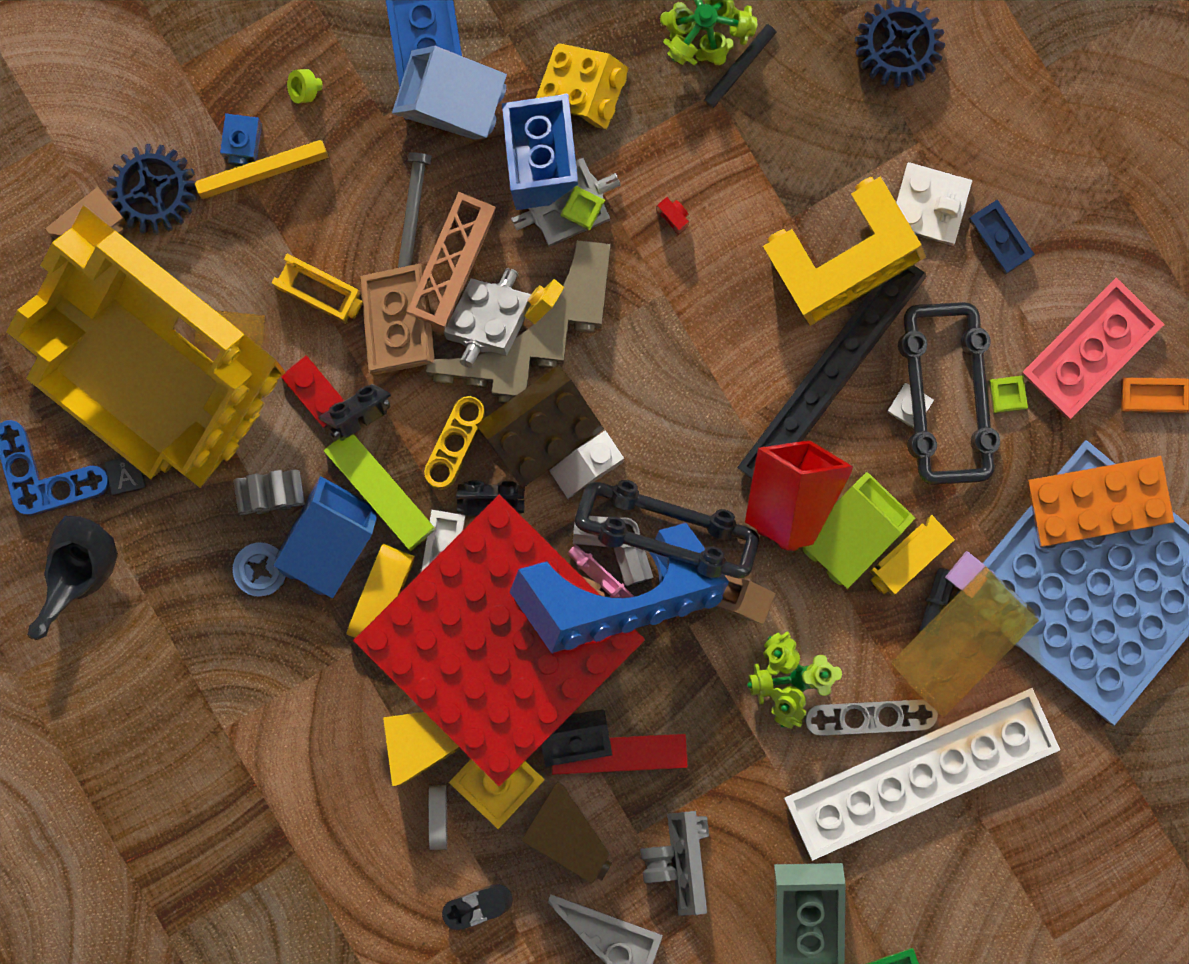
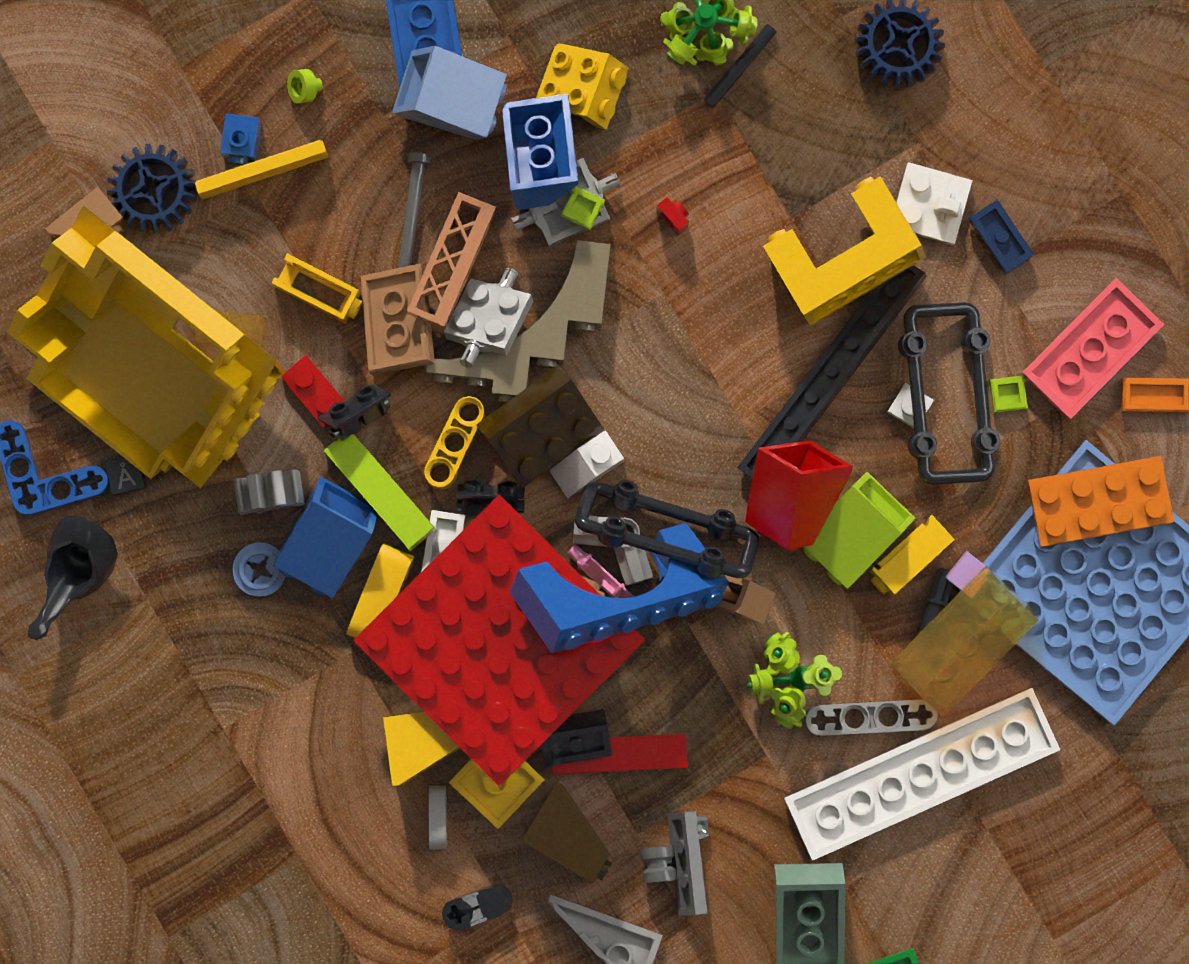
(543, 300): yellow plate -> none

